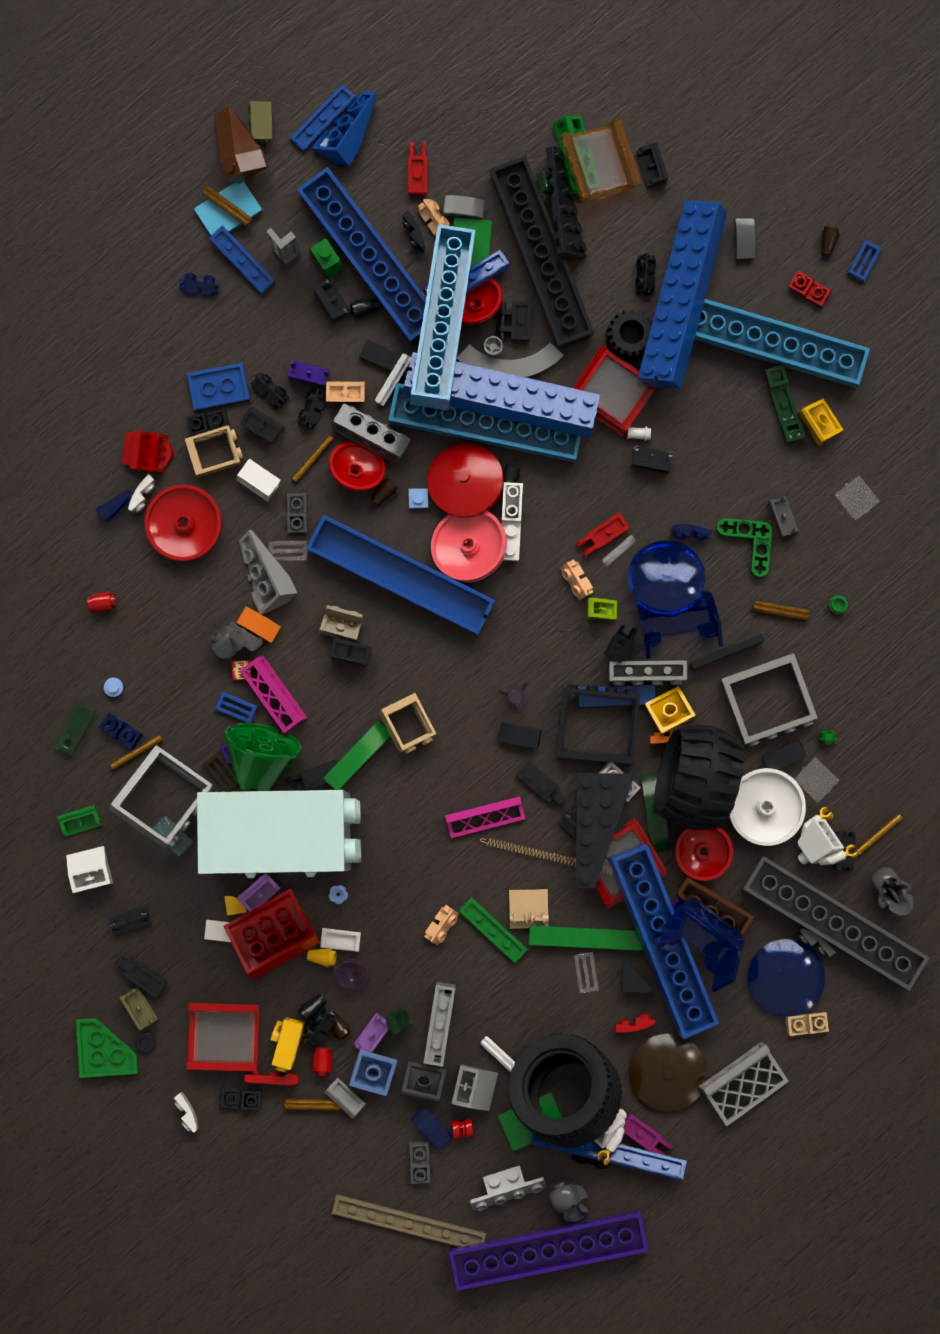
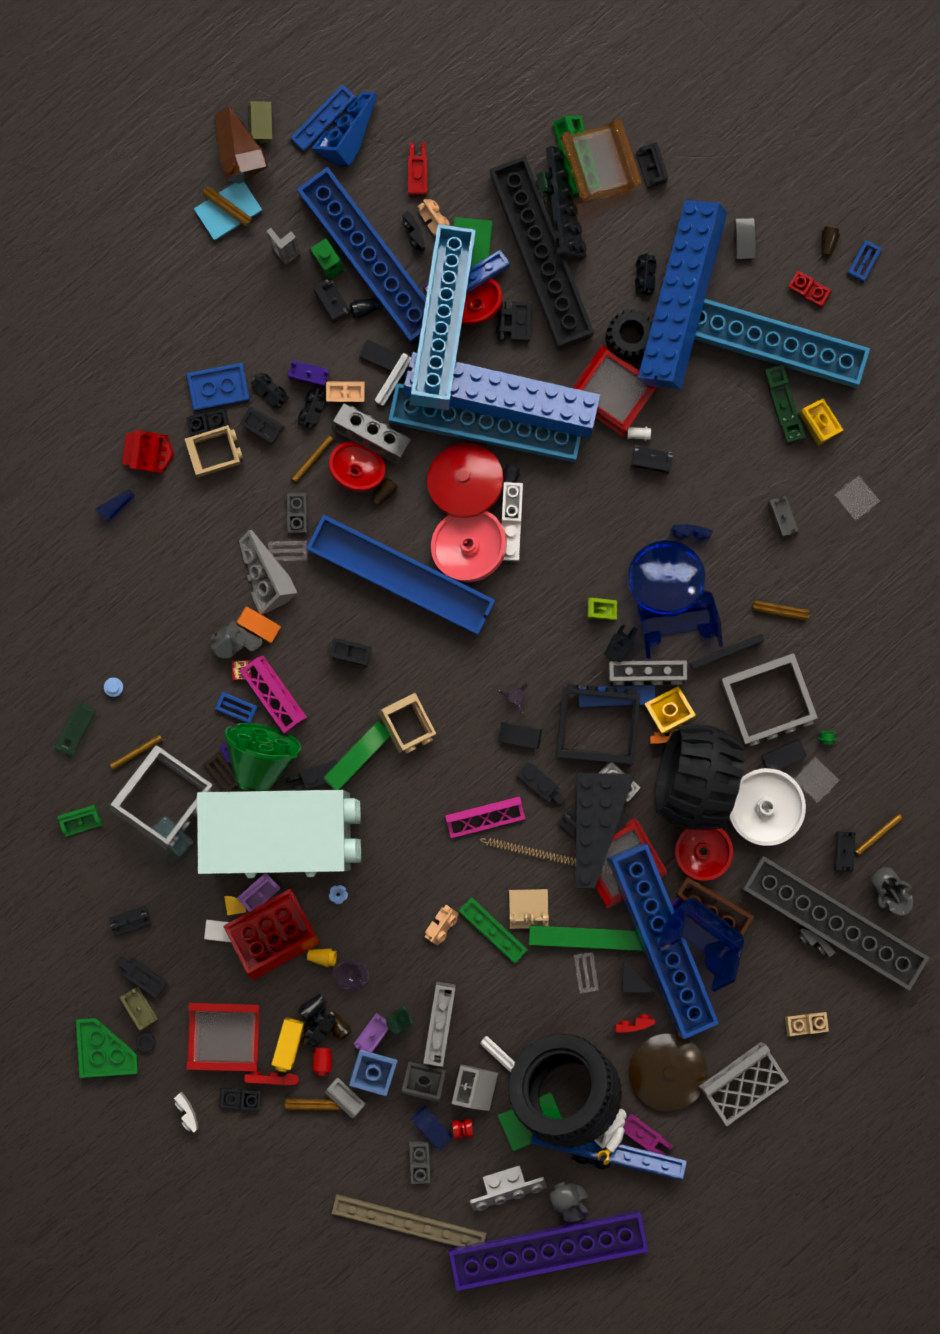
(88, 869): white slope -> none
(101, 602): red brick -> none
(120, 730): clear blue slope -> none
(137, 500): white slope -> none
(183, 522): red dish -> none
(206, 283): clear blue hinge -> none
(241, 259): blue tile -> none
(258, 480): white hinge -> none
(277, 1030): yellow tile -> none
(340, 939): white tile -> none
(341, 623): dark tan bracket -> none
(418, 498): light blue plate -> none
(463, 206): slope -> none
(493, 343): light grey wheel -> none
(521, 367): light grey tile -> none
(571, 573): light nougat hinge -> none
(604, 533): red hinge -> none
(618, 550): clear tile -> none
(656, 824): dark green slope -> none
(757, 540): green beam -> none
(786, 977): clear blue dish -> none
(821, 843): white torso -> none
(838, 604): green plate -> none

